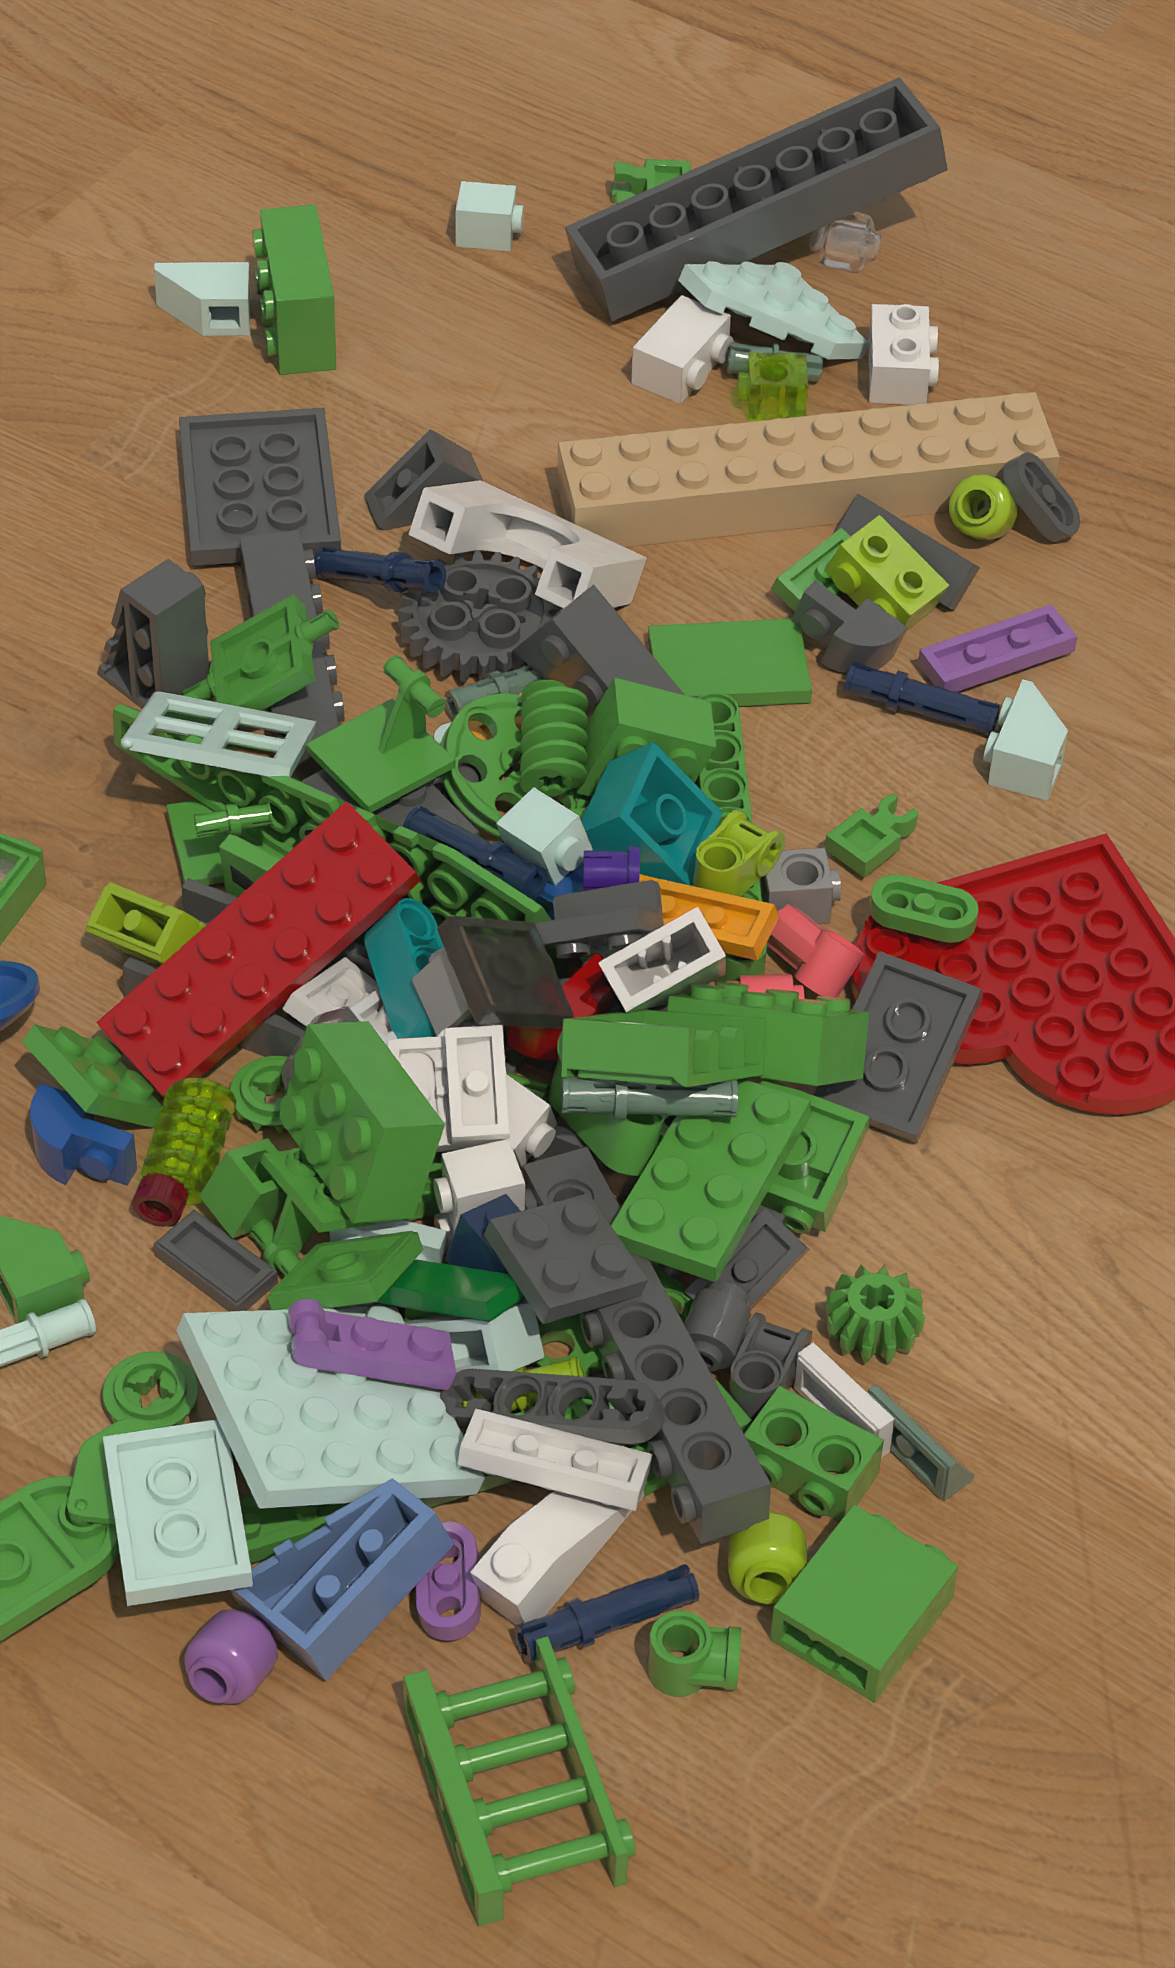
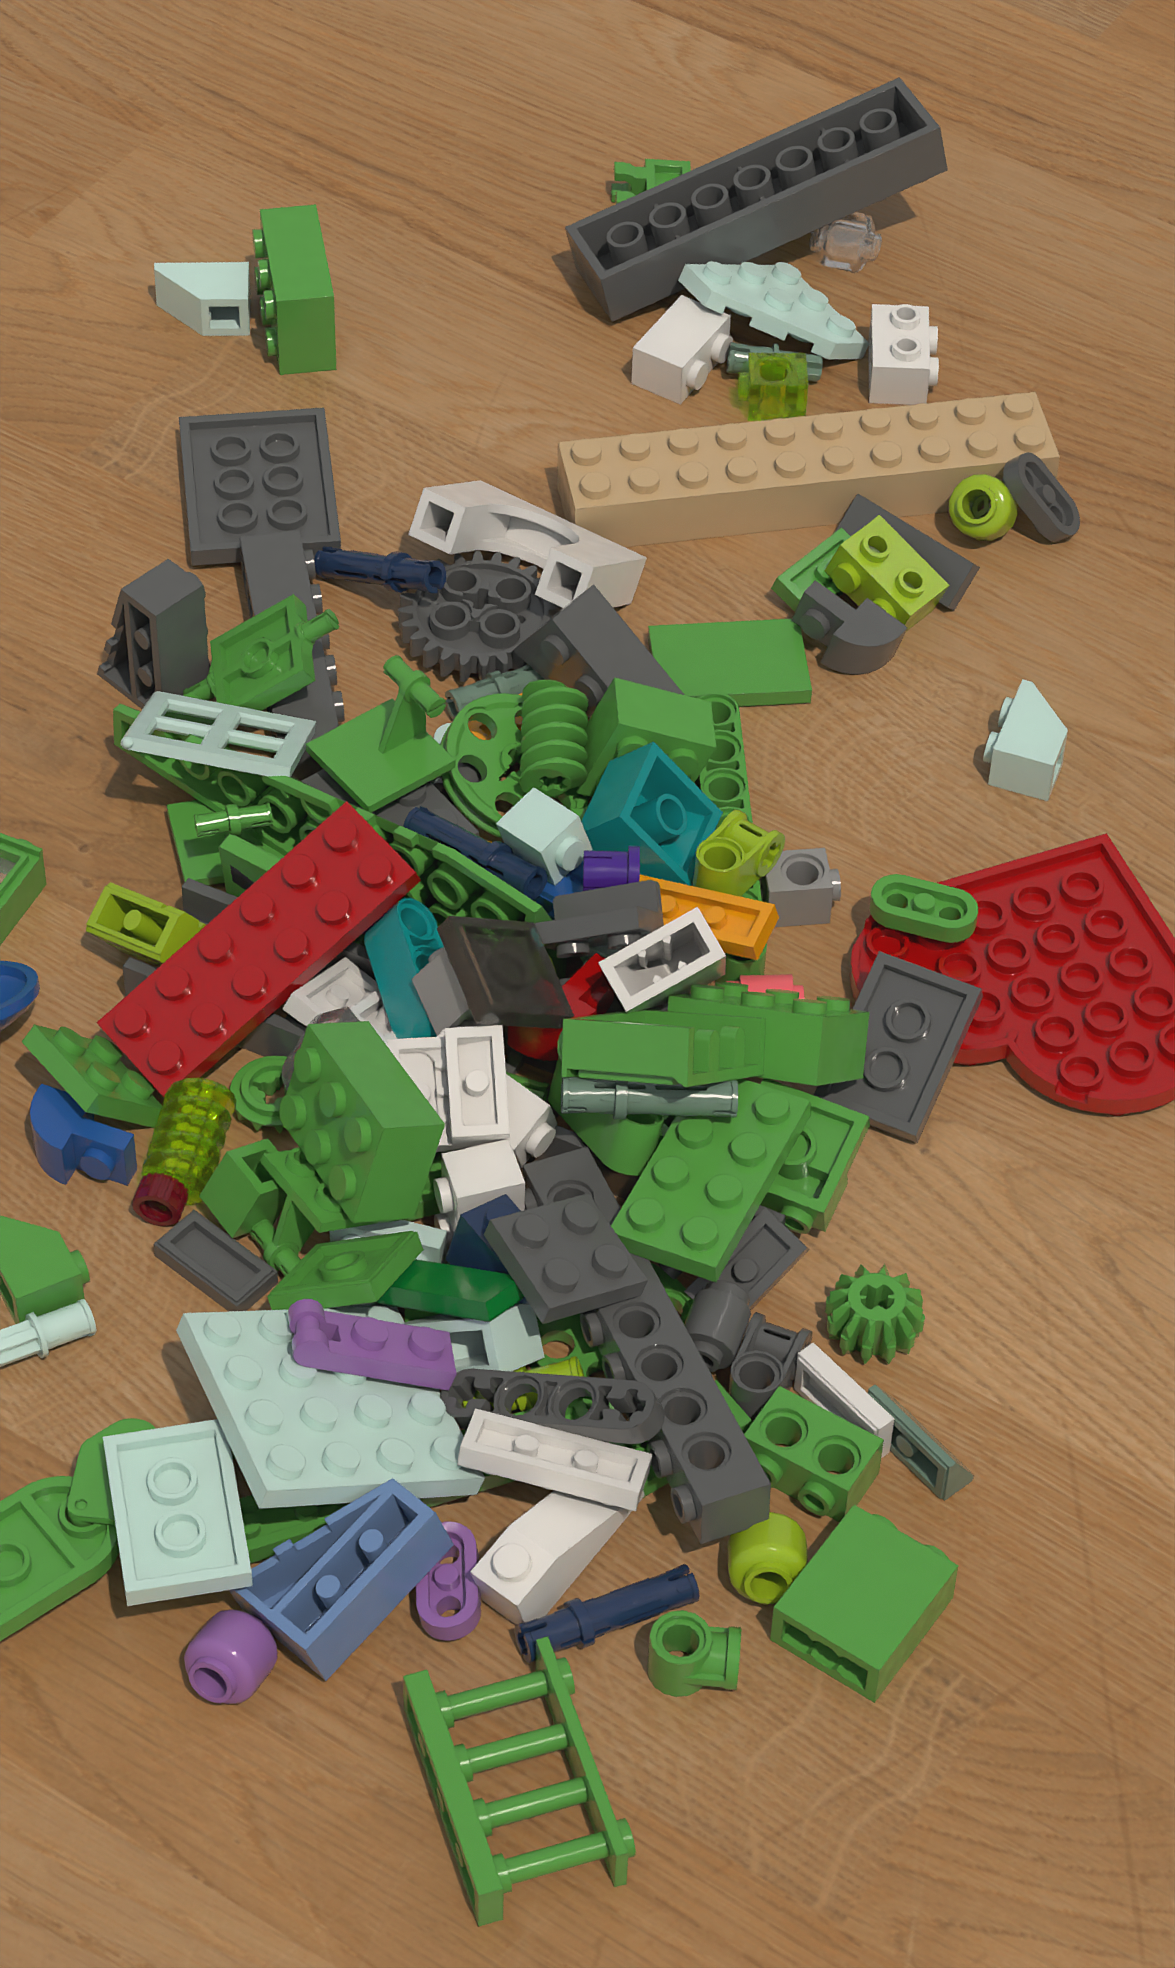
(138, 1375): bright green gear -> none
(427, 464): dark grey slope -> none
(487, 216): light aqua brick -> none
(819, 955): coral piece -> none
(869, 839): bright green plate -> none
(912, 695): dark blue pin -> none
(997, 649): medium lavender plate -> none

